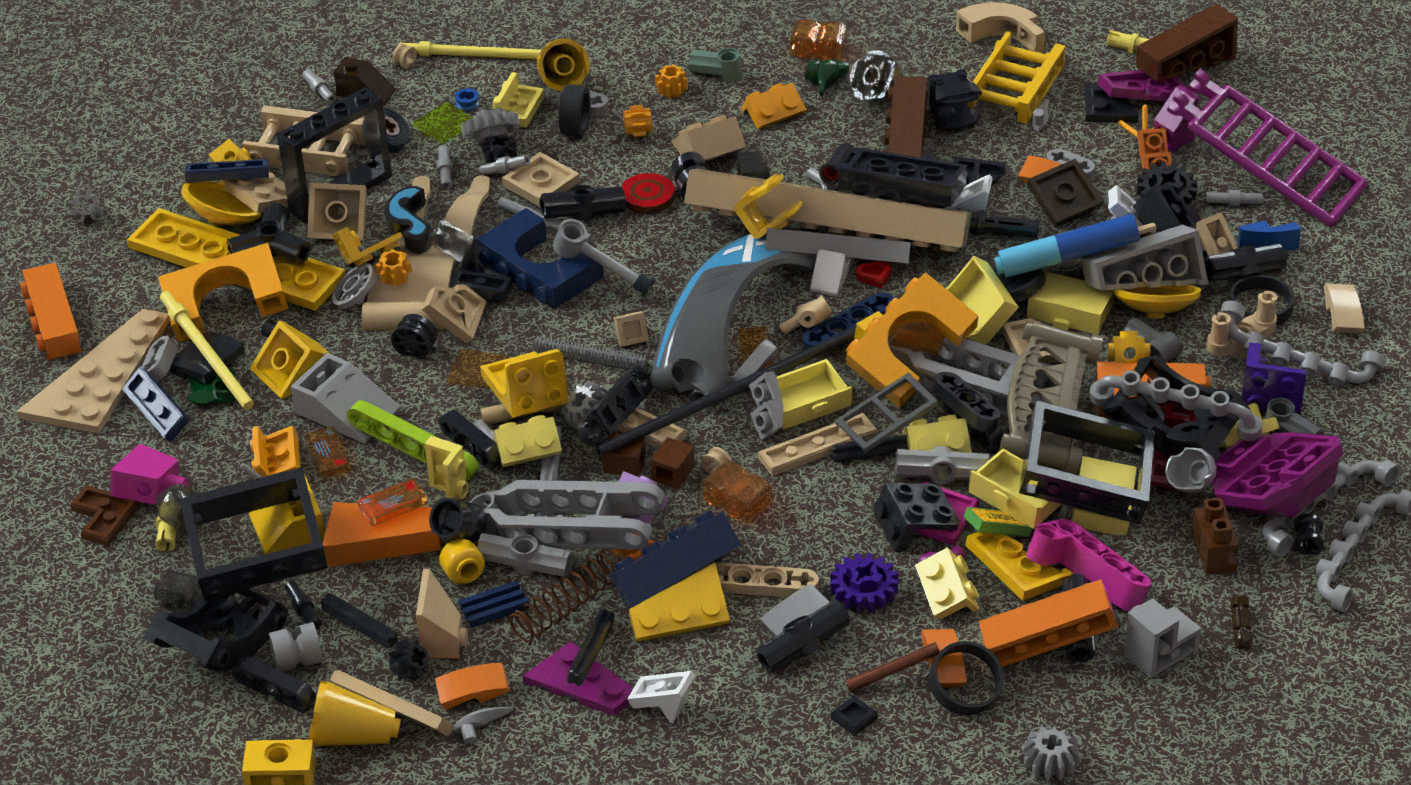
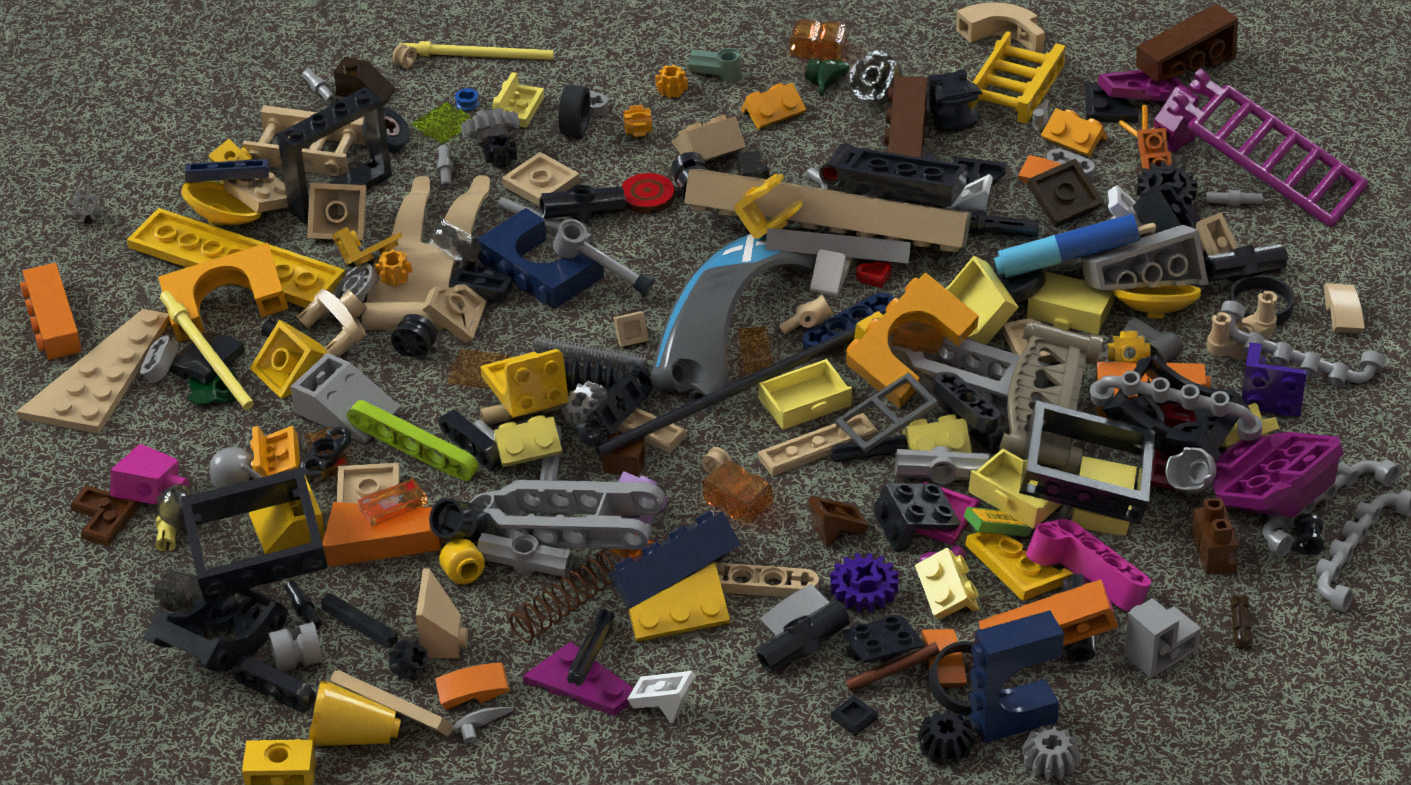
(155, 404): tile -> none
(226, 468): none -> light grey hair
(273, 231): black piece -> none
(323, 461): none -> black piece
(346, 310): none -> tan connector
(364, 480): none -> tan plate
(401, 217): black animal -> none
(446, 467): light yellow bracket -> none
(492, 600): dark blue tile -> none
(505, 165): light grey bar -> none
(563, 63): yellow cone -> none
(602, 376): none -> black piece
(672, 463): reddish brown brick -> none
(756, 360): light grey beam -> none
(768, 398): light grey slope -> none
(832, 517): none -> reddish brown slope
(881, 639): none -> black hinge
(946, 737): none -> black gear
(999, 655): none -> dark blue arch
(1073, 132): none -> light orange bracket
(1124, 41): light yellow pin -> none
(1261, 235): blue slope -> none
(1289, 420): dark grey piece -> none

